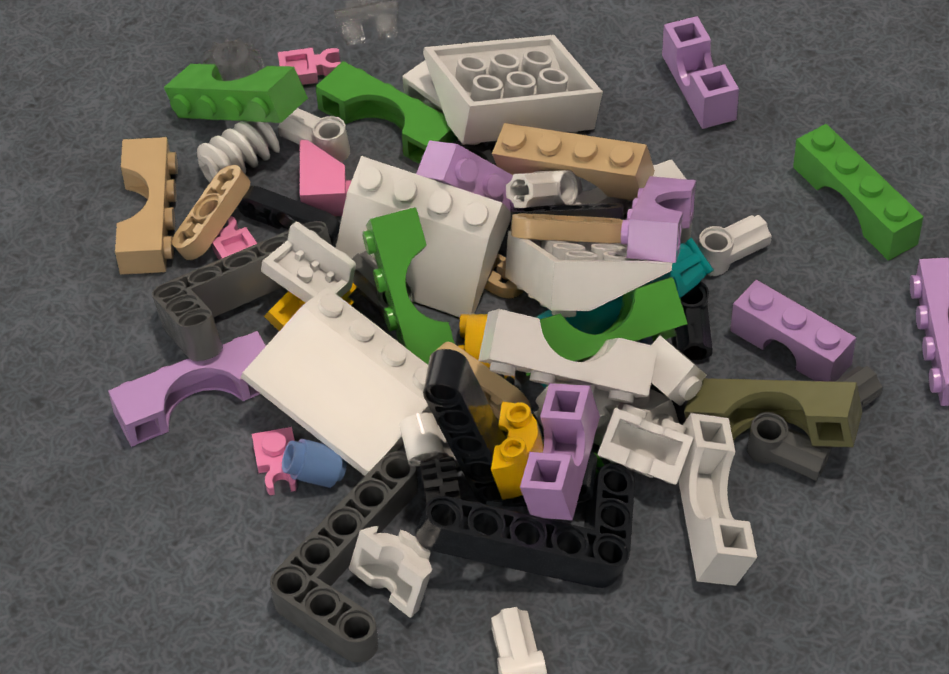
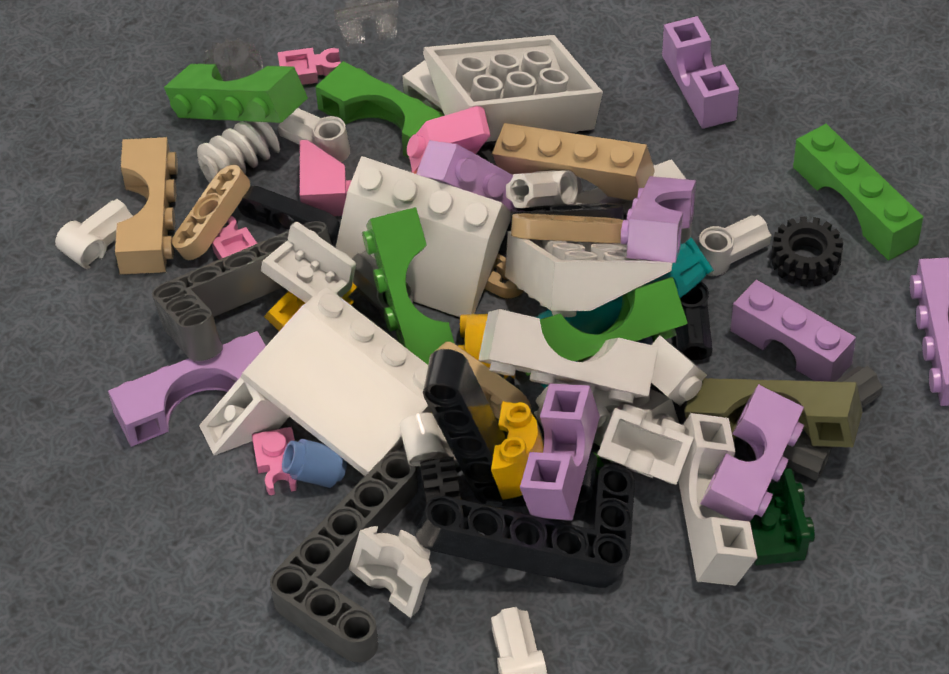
(90, 239): none -> white piece
(238, 417): none -> white slope
(465, 128): none -> bright pink slope
(768, 426): none -> lavender arch
(783, 529): none -> dark green bracket
(811, 235): none -> black tyre

